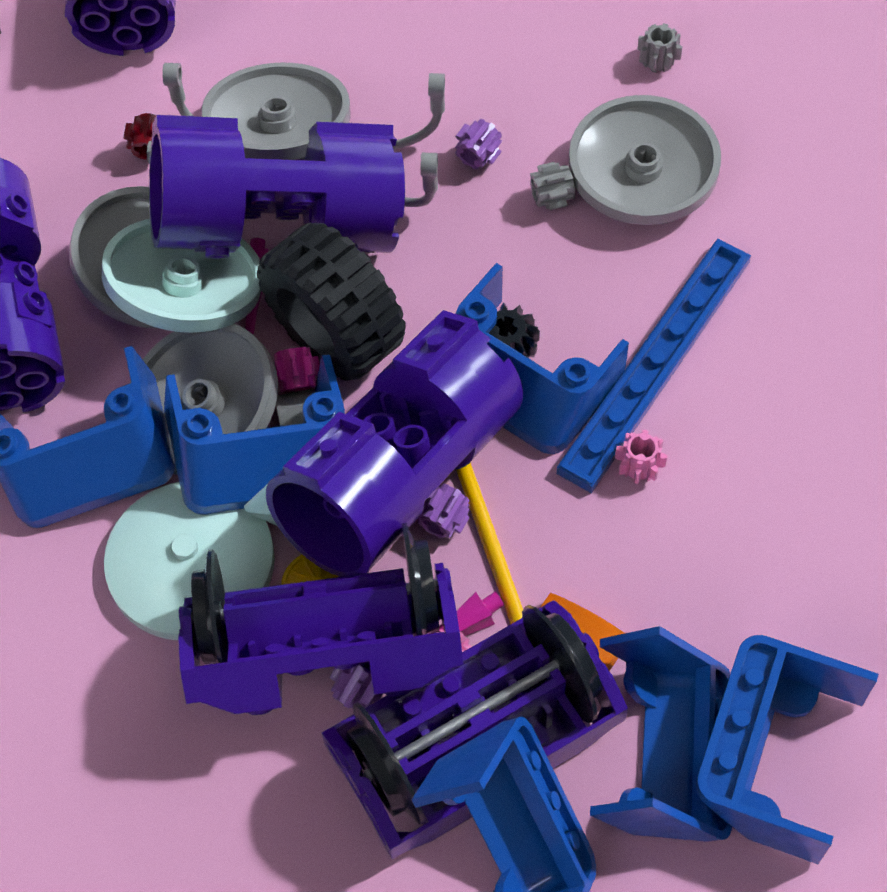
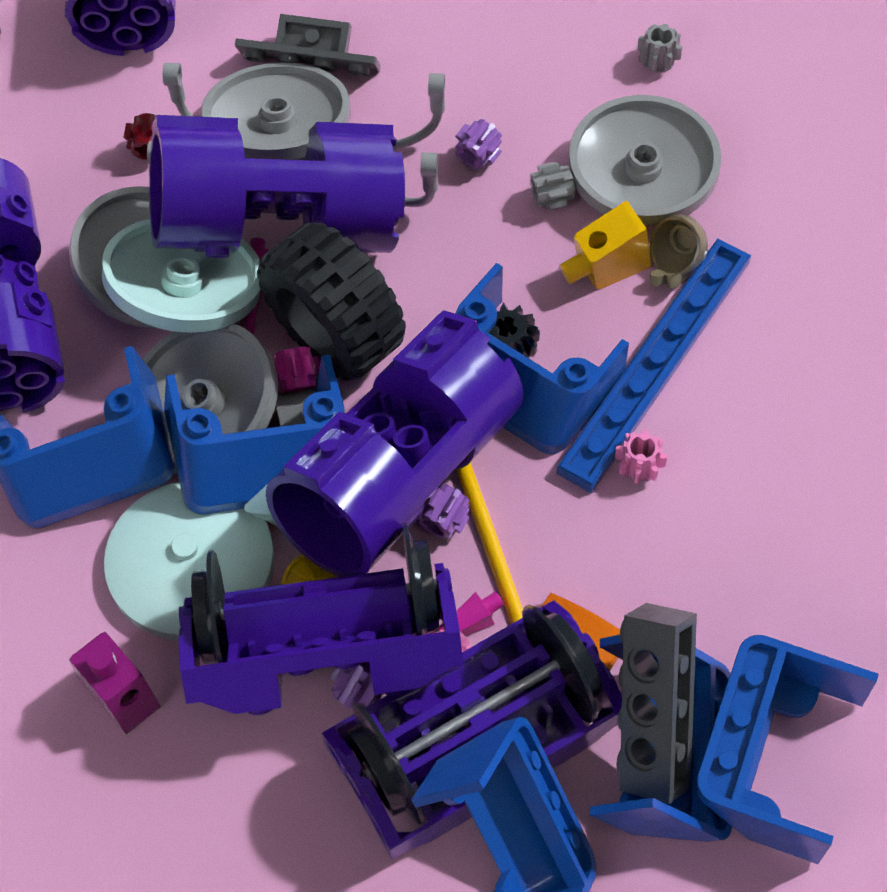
(109, 677): none -> magenta torso
(310, 42): none -> dark grey bracket
(609, 249): none -> yellow torso
(671, 637): none -> dark grey brick
(676, 249): none -> dark tan piece

